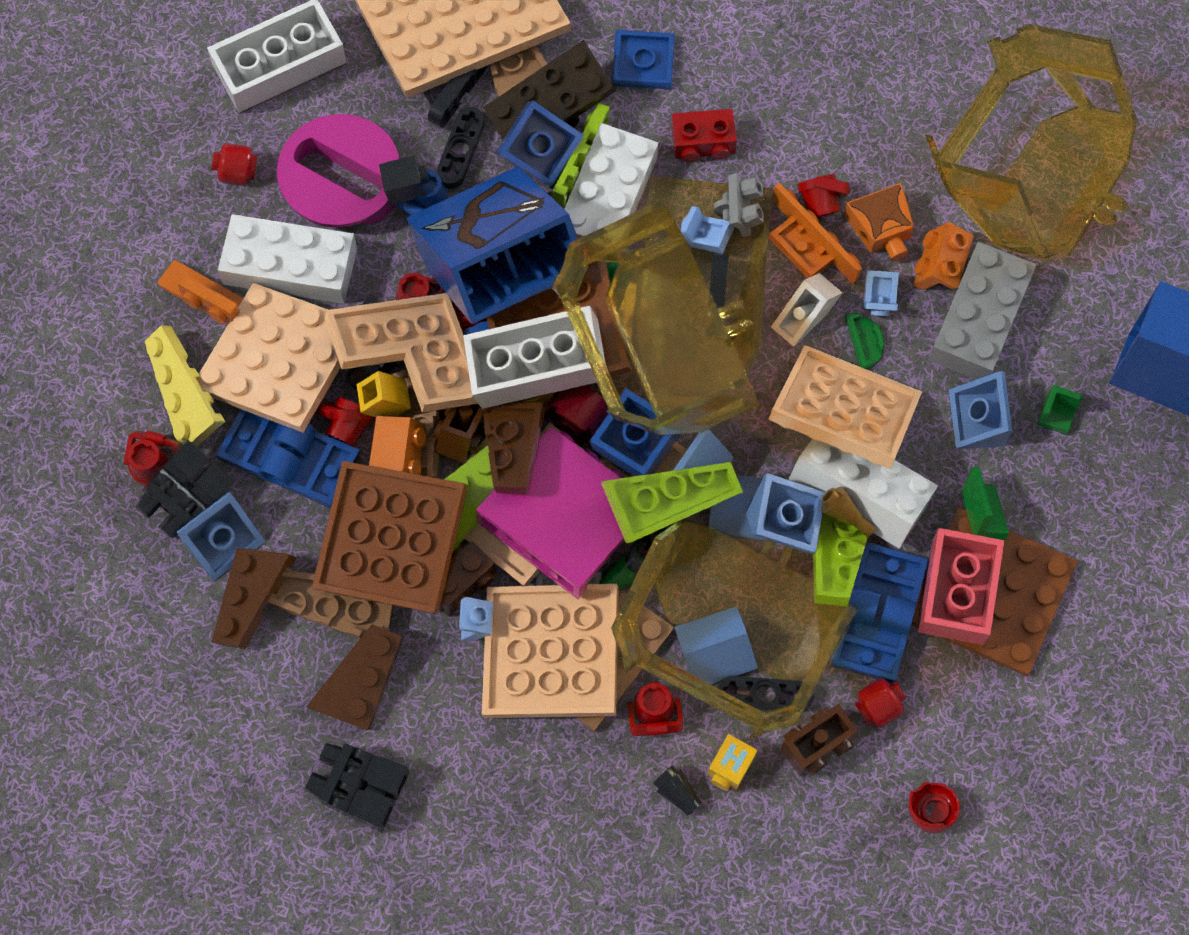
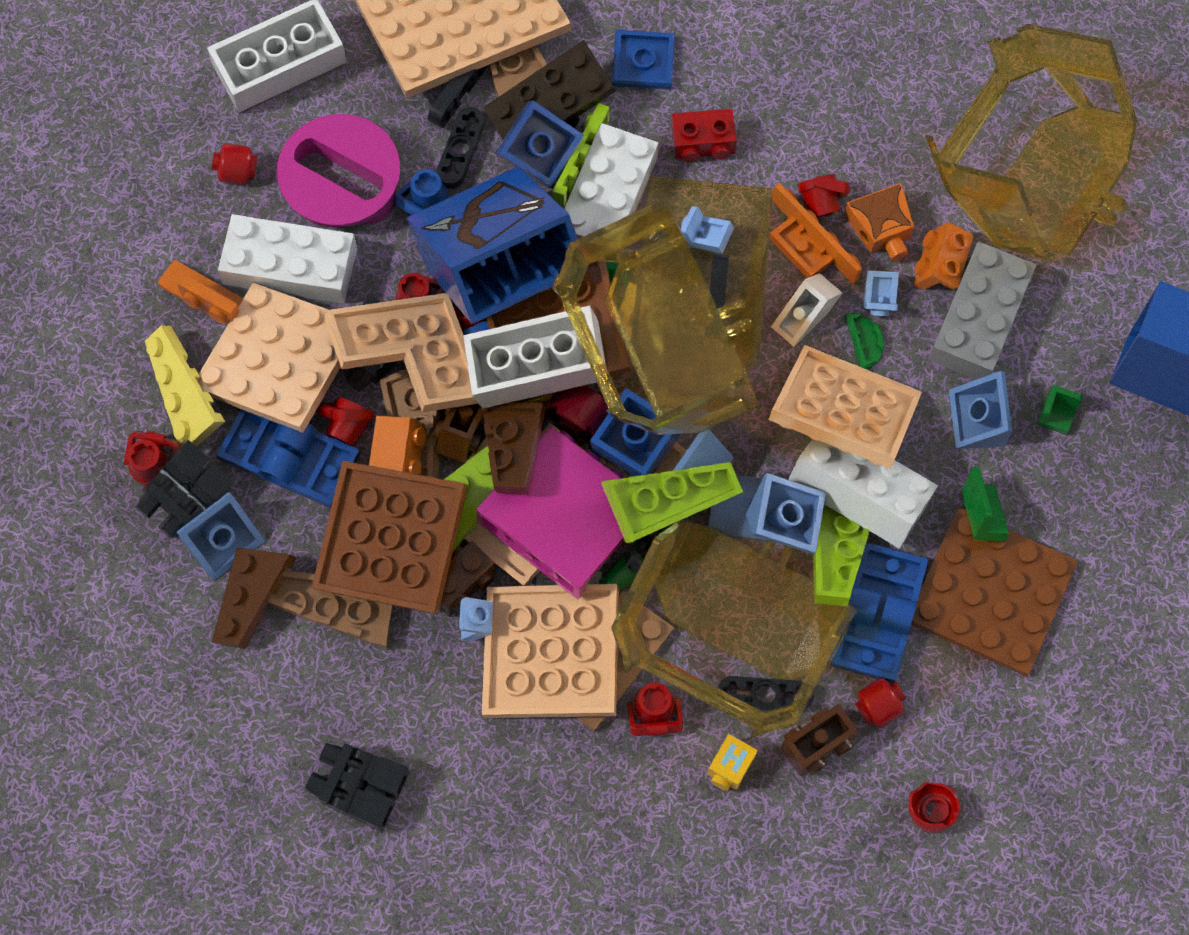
(360, 679): reddish brown wing -> none
(383, 395): yellow brick -> none
(404, 179): black brick -> none
(677, 790): black cone -> none
(717, 646): medium blue slope -> none
(736, 204): light grey hips -> none
(840, 506): pearl gold cone -> none
(961, 586): coral brick -> none

